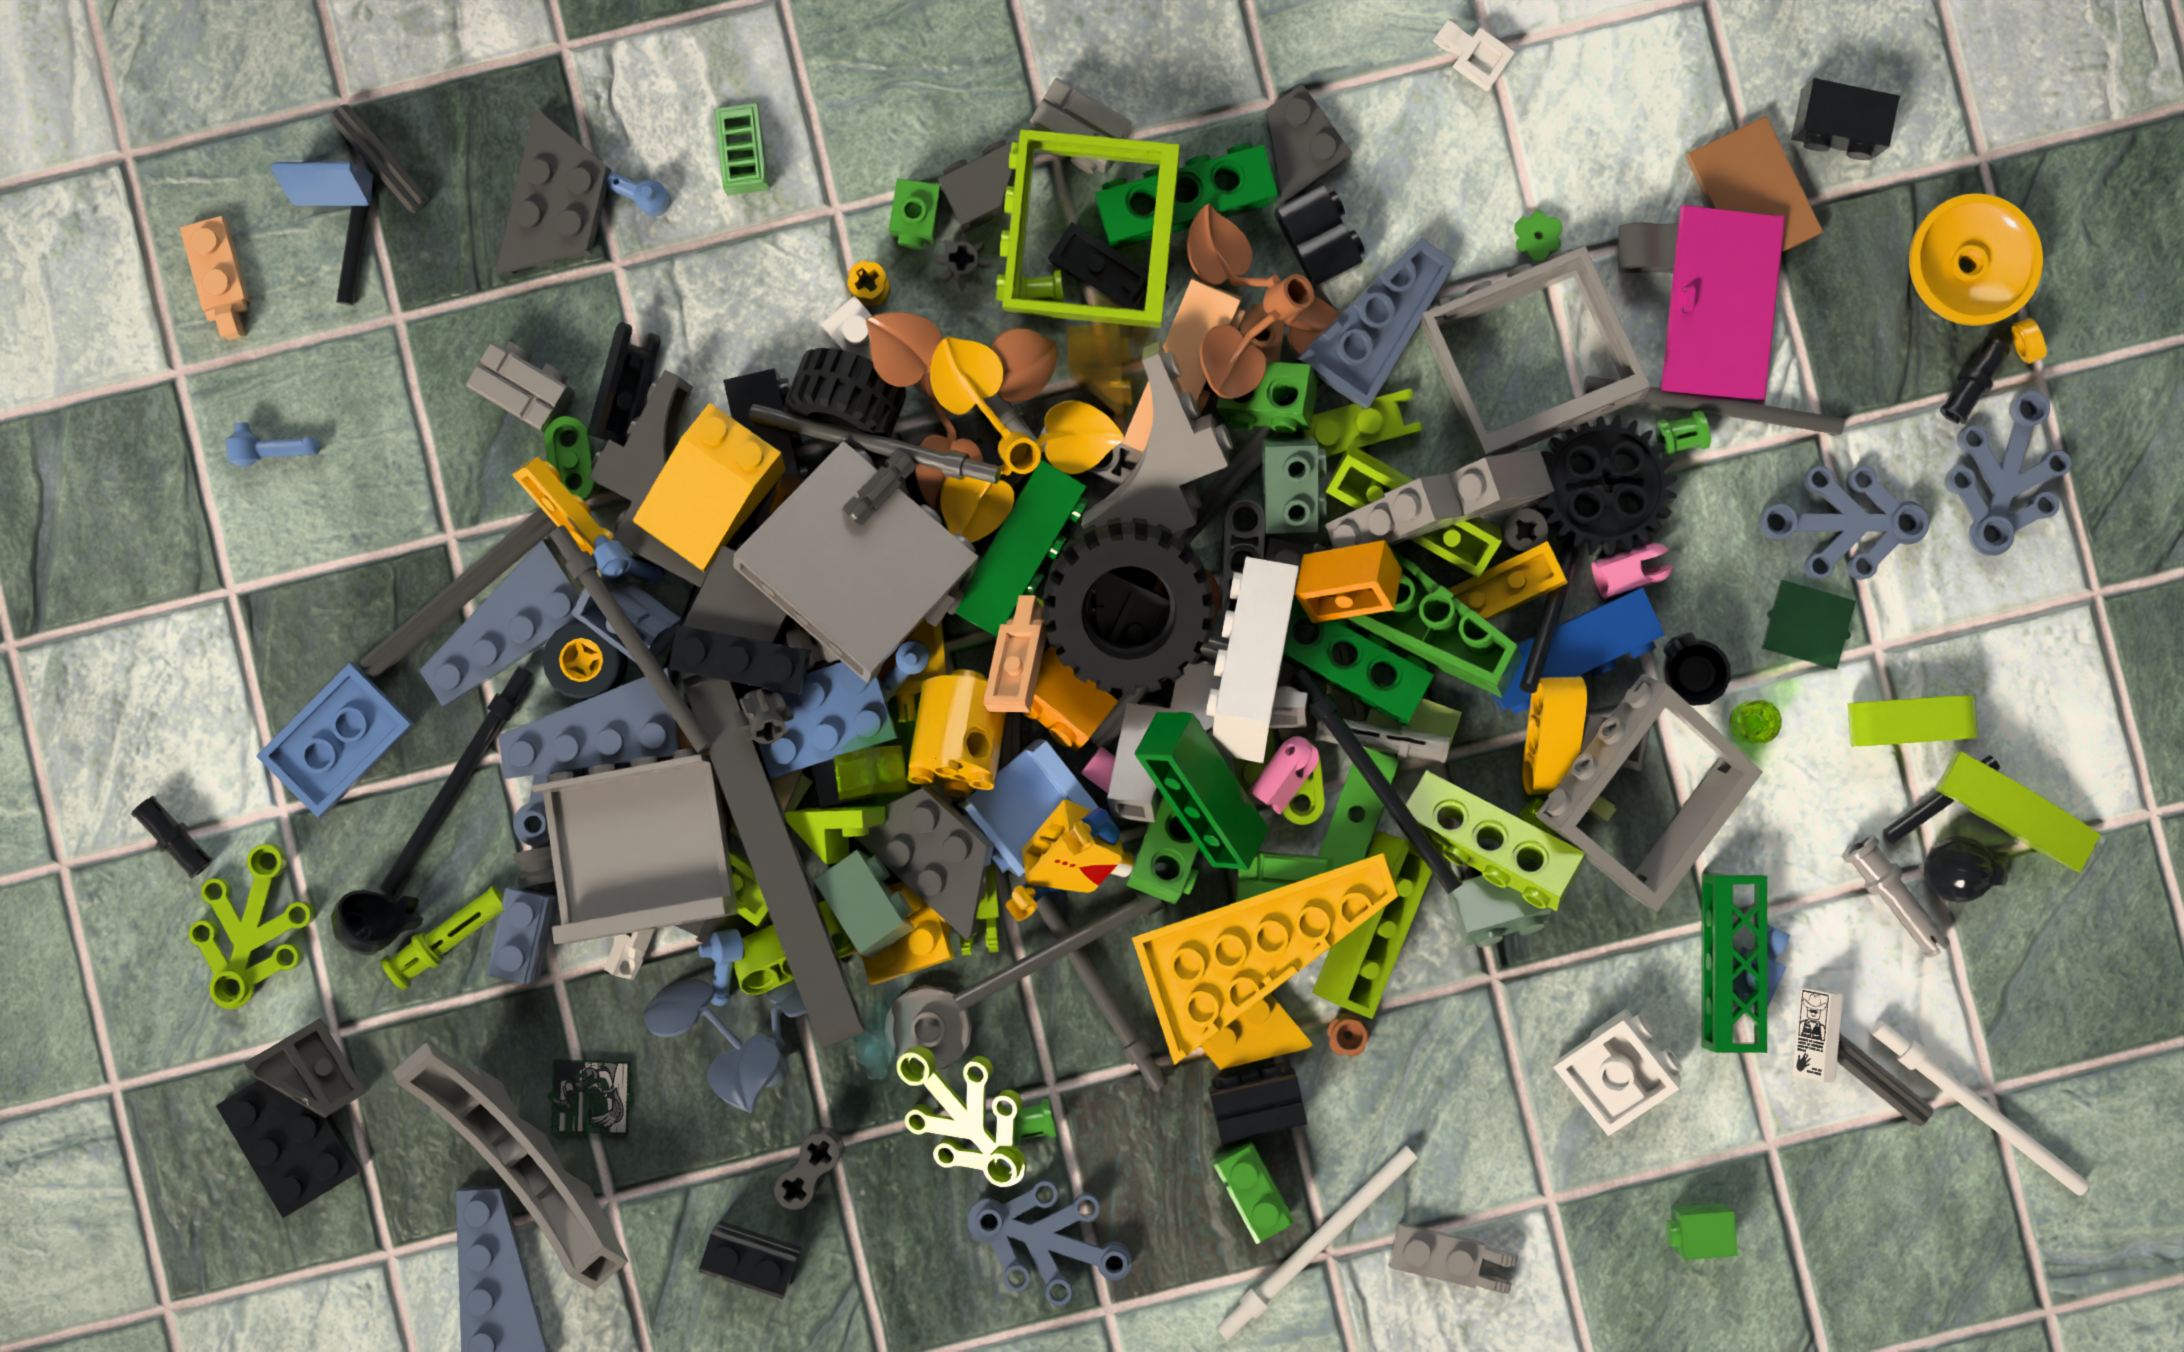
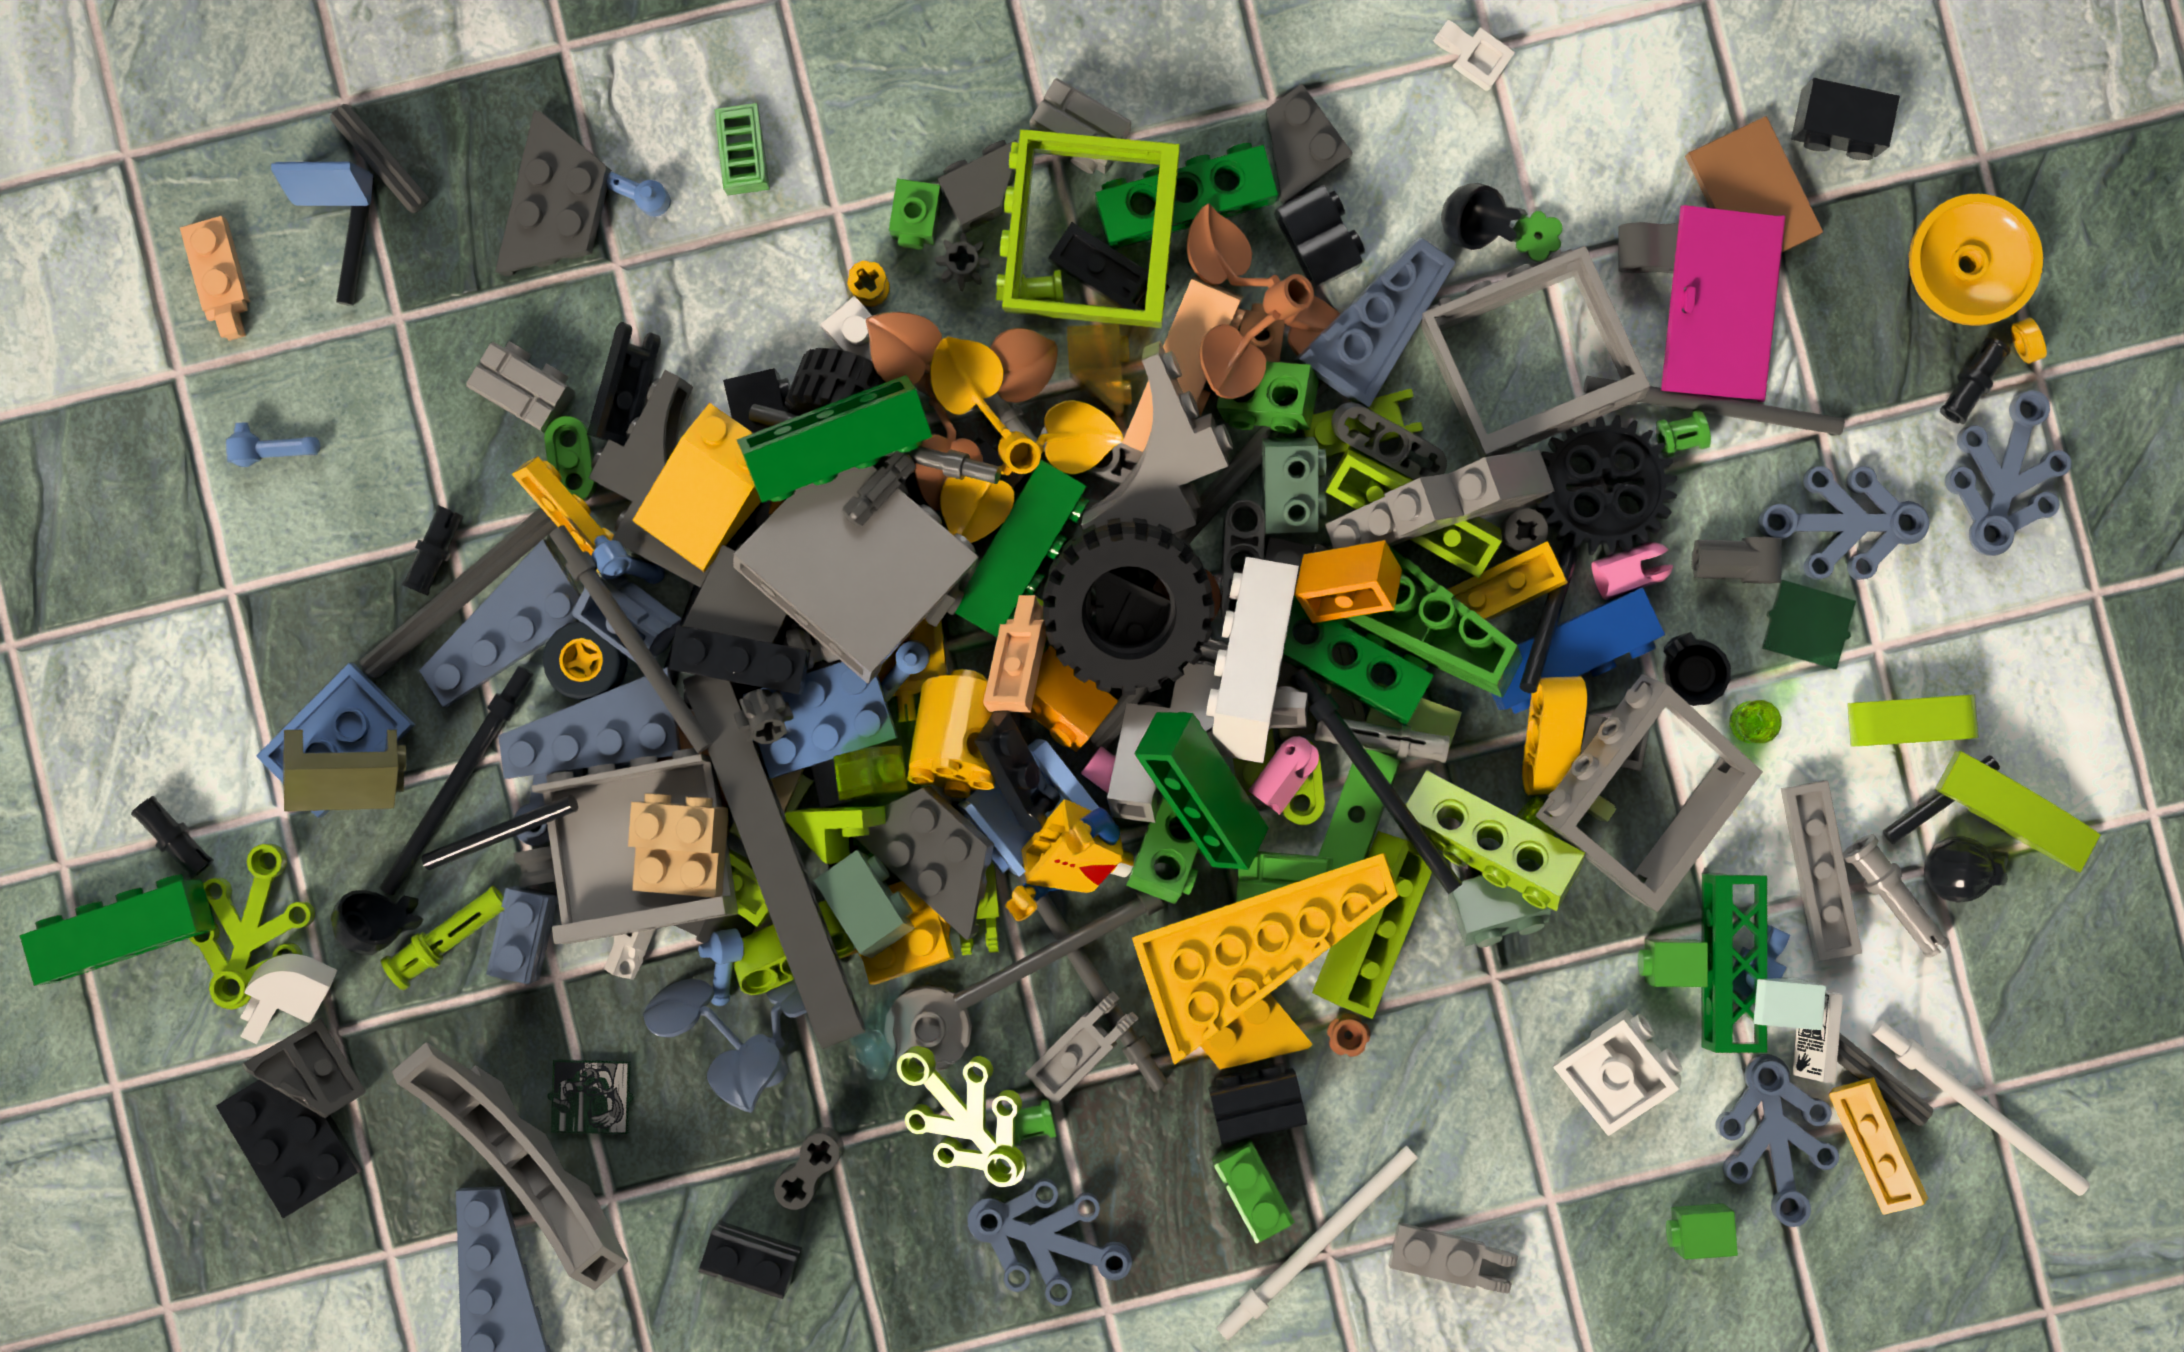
(117, 931): none -> green brick
(287, 984): none -> white brick
(343, 778): none -> olive panel
(432, 550): none -> black pin
(500, 832): none -> black bar
(678, 845): none -> tan plate
(835, 439): none -> green brick
(1016, 771): none -> black plate
(1078, 1051): none -> light grey hinge
(1369, 418): none -> dark grey beam
(1478, 215): none -> black piece
(1674, 962): none -> bright green brick
(1751, 560): none -> dark grey piece
(1776, 1132): none -> sand blue plant
(1789, 1003): none -> light aqua slope
(1821, 870): none -> light grey plate
(1878, 1146): none -> yellow plate

